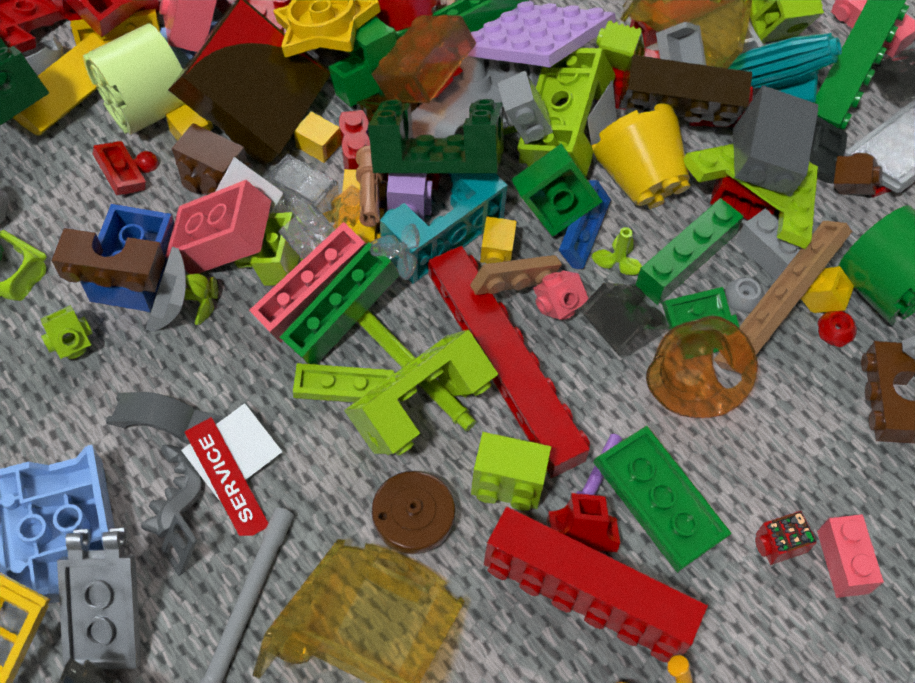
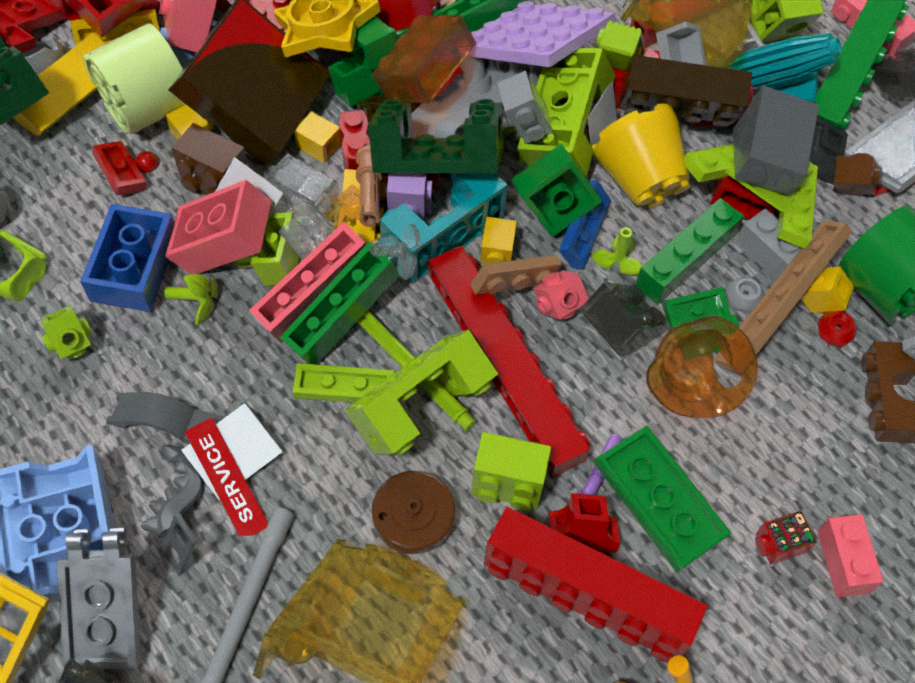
(135, 267): reddish brown arch -> none
(169, 294): light grey brick -> none

